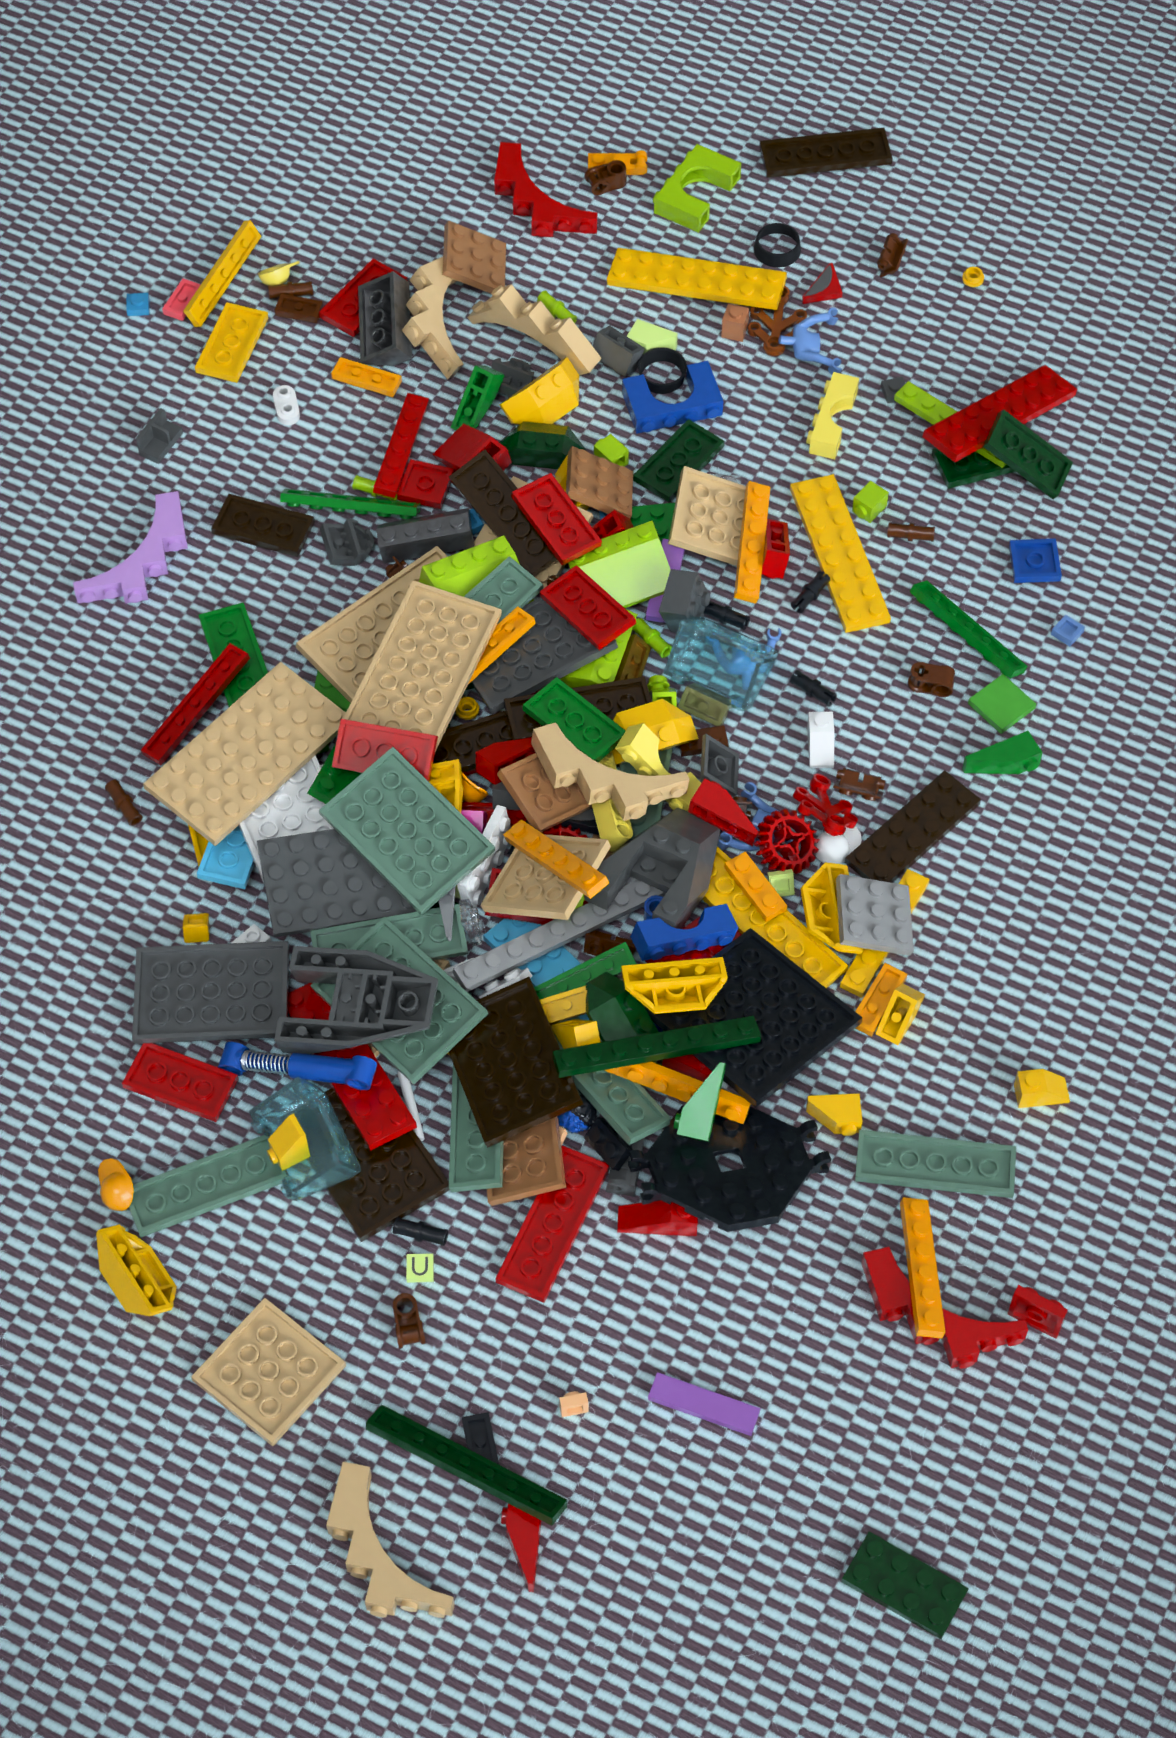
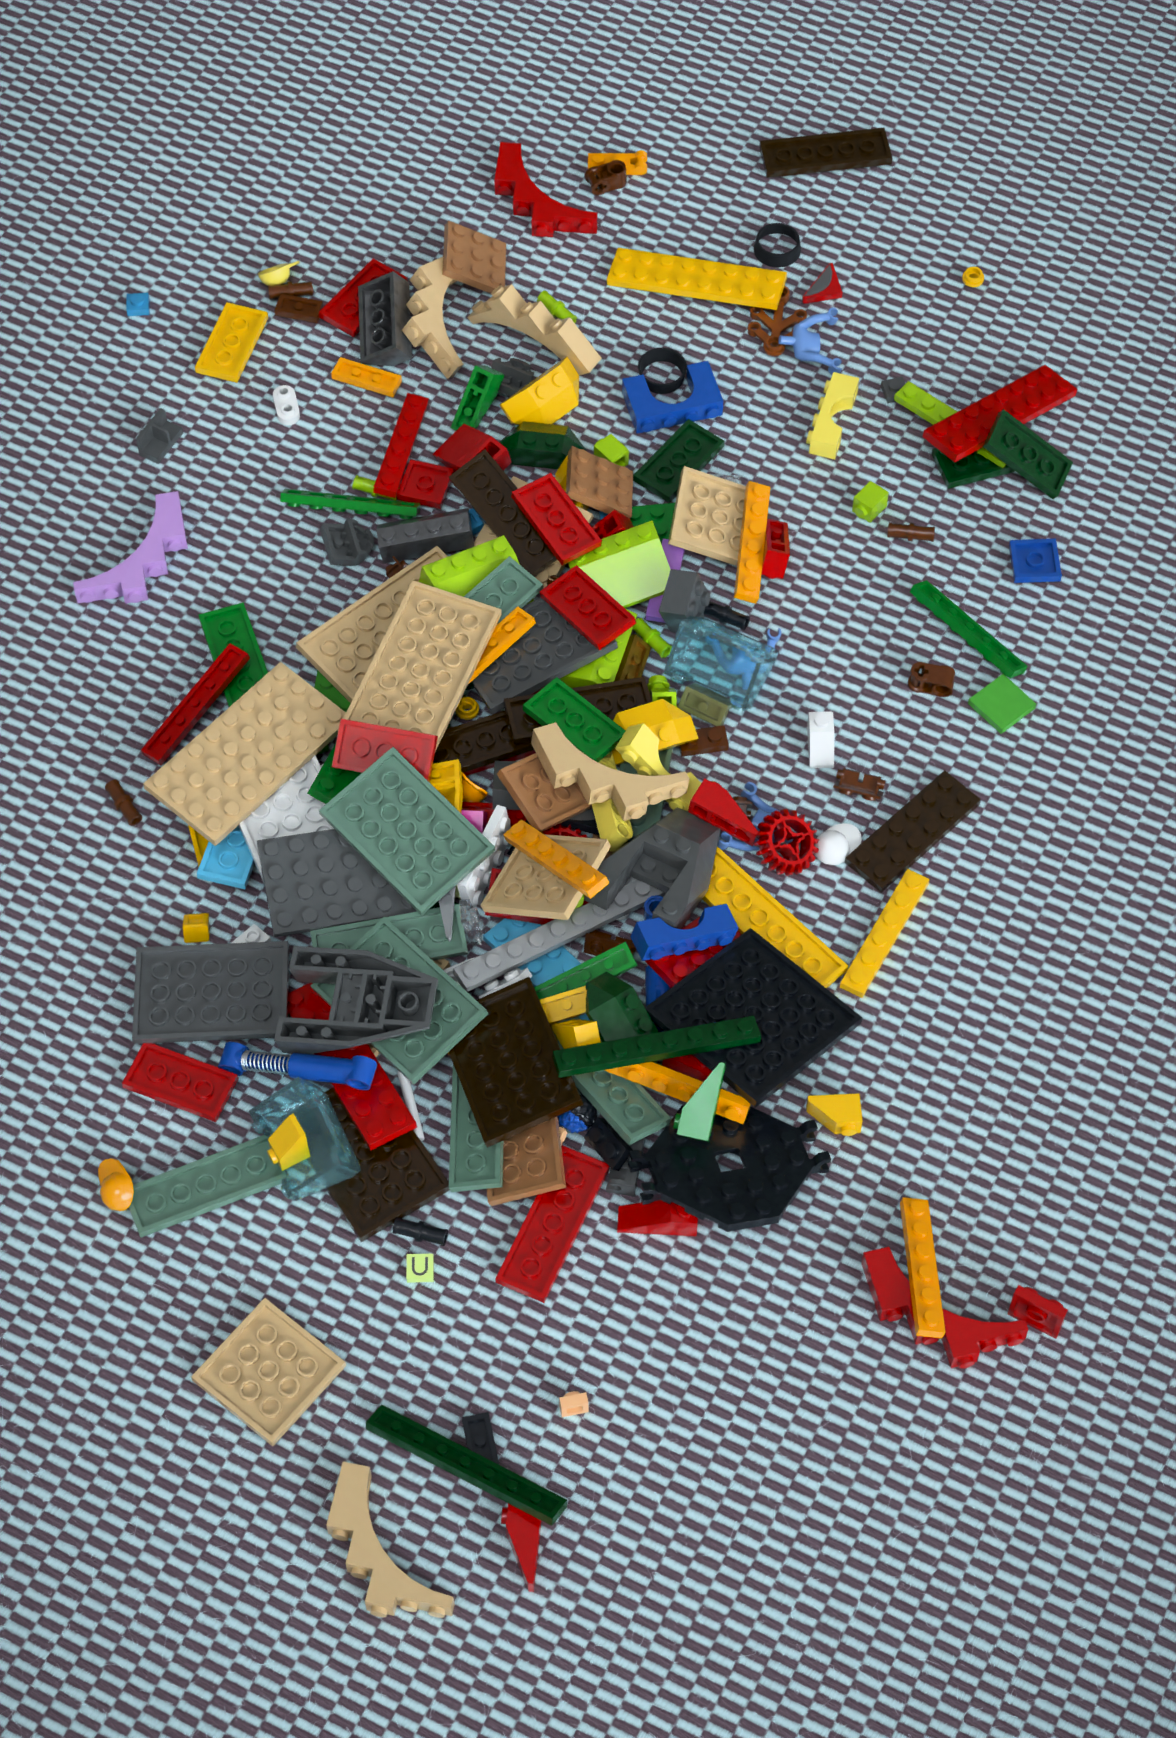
(134, 1272): yellow wedge -> none
(179, 299): coral plate -> none
(222, 273): yellow plate -> none
(263, 525): dark brown plate -> none
(408, 1325): reddish brown piece -> none
(501, 754): red slope -> none
(618, 351): dark grey brick -> none
(652, 336): yellowish green slope -> none
(675, 984): yellow wedge -> none
(699, 166): lime arch -> none
(704, 1404): medium lavender tile -> none
(719, 764): dark grey slope -> none
(735, 322): nougat brick -> none
(755, 886): light orange plate -> none
(782, 882): yellowish green tile -> none
(810, 592): black pin -> none
(813, 688): black pin -> none
(821, 908): yellow wedge -> none
(832, 823): red plant -> none
(840, 553): yellow plate -> none
(874, 915): light grey plate -> none
(878, 997): light orange plate -> none
(891, 255): reddish brown hinge -> none
(900, 1013): yellow slope -> none
(905, 1585): dark green plate -> none
(936, 1163): sand green plate -> none
(1006, 757): green slope -> none
(1040, 1088): yellow slope -> none
(1067, 630): medium blue plate -> none

